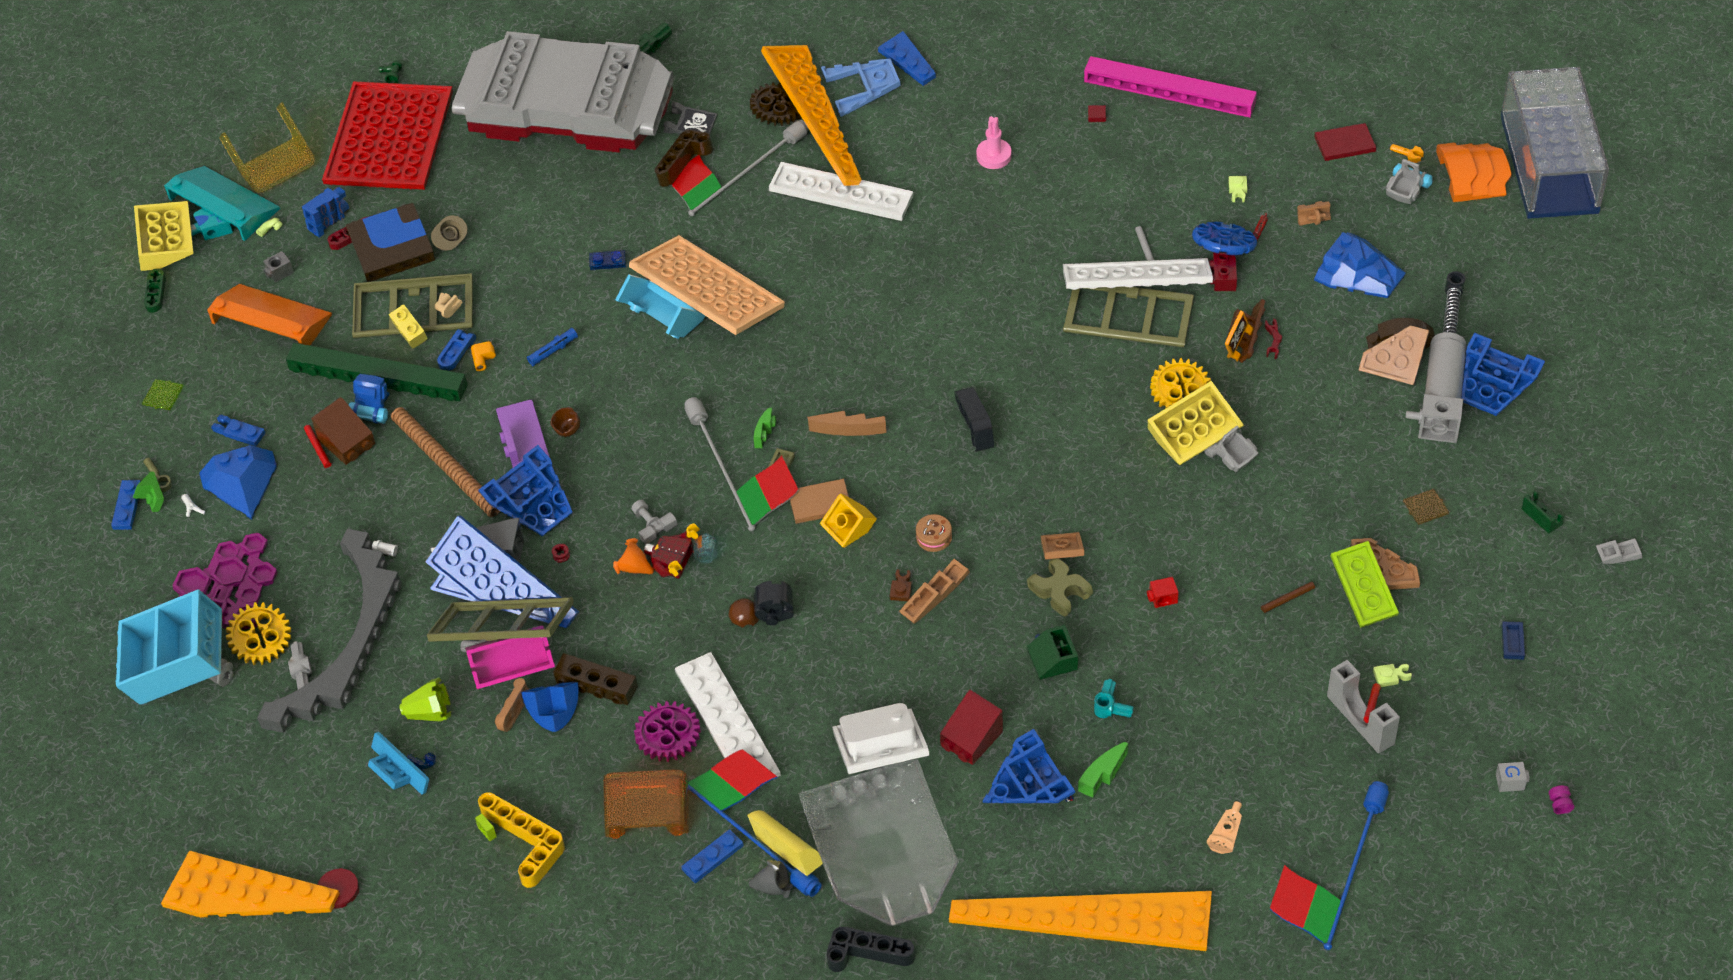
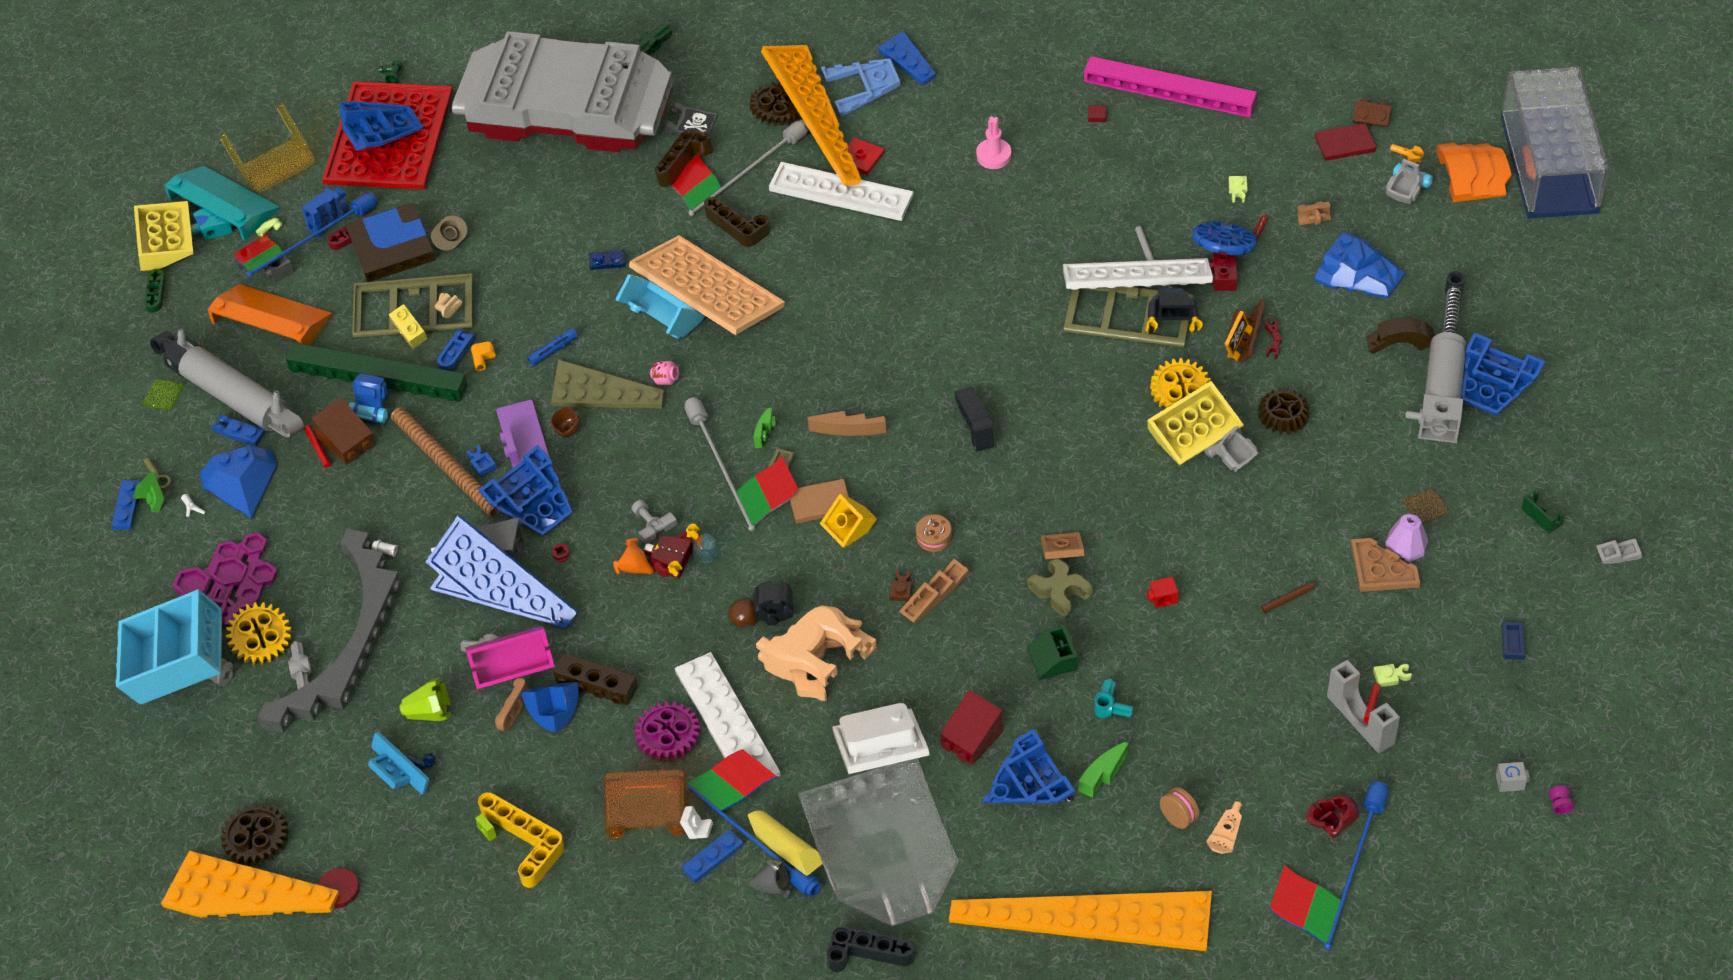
(226, 383): none -> light grey piece
(265, 251): none -> flag
(271, 836): none -> dark brown gear
(377, 124): none -> blue wedge
(481, 462): none -> blue plate
(488, 607): olive door -> none
(591, 388): none -> olive wing
(664, 373): none -> bright pink head
(693, 825): none -> white bracket
(744, 231): none -> dark brown beam
(805, 644): none -> light nougat piece
(865, 155): none -> red plate
(1173, 305): none -> black torso
(1179, 807): none -> medium nougat head
(1281, 415): none -> dark brown gear
(1333, 814): none -> dark red head
(1364, 584): lime plate -> none
(1372, 113): none -> reddish brown bracket
(1397, 356): plate -> none
(1408, 538): none -> lavender cone

